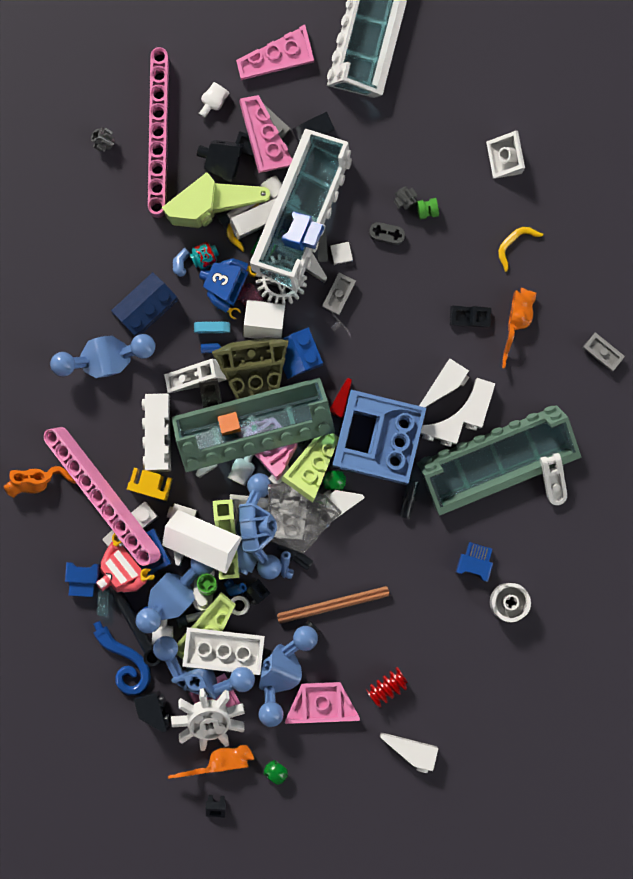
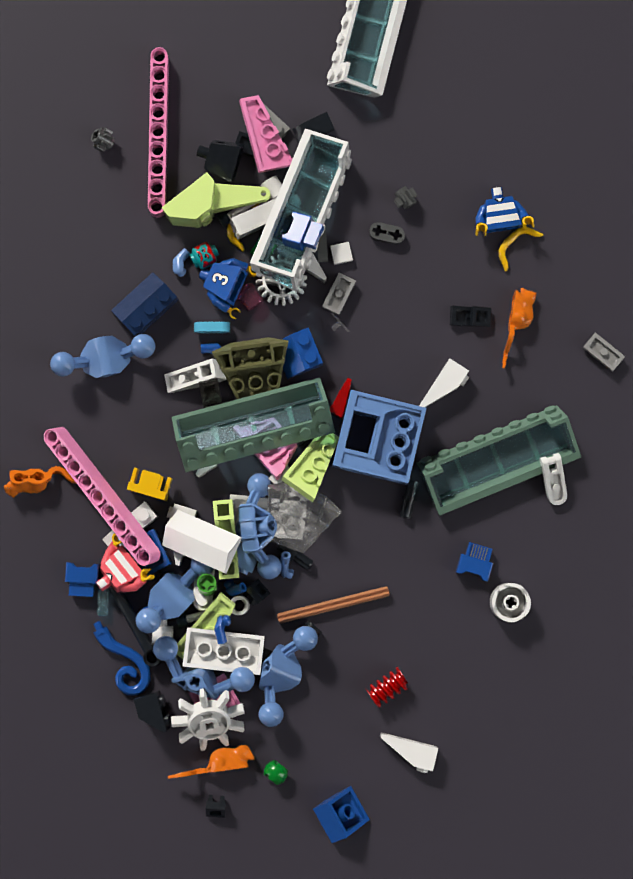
(157, 433): white wedge -> none
(213, 99): white piece -> none
(219, 628): none -> blue arm
(229, 424): orange tile -> none
(242, 470): white piece -> none
(263, 320): white slope -> none
(277, 55): bright pink wing -> none
(321, 704): bright pink wing -> none
(334, 480): green piece -> none
(341, 814): none -> blue slope
(344, 500): white slope -> none
(427, 208): bright green wheel -> none
(471, 414): white arch -> none
(501, 214): none -> torso
(506, 155): white slope -> none

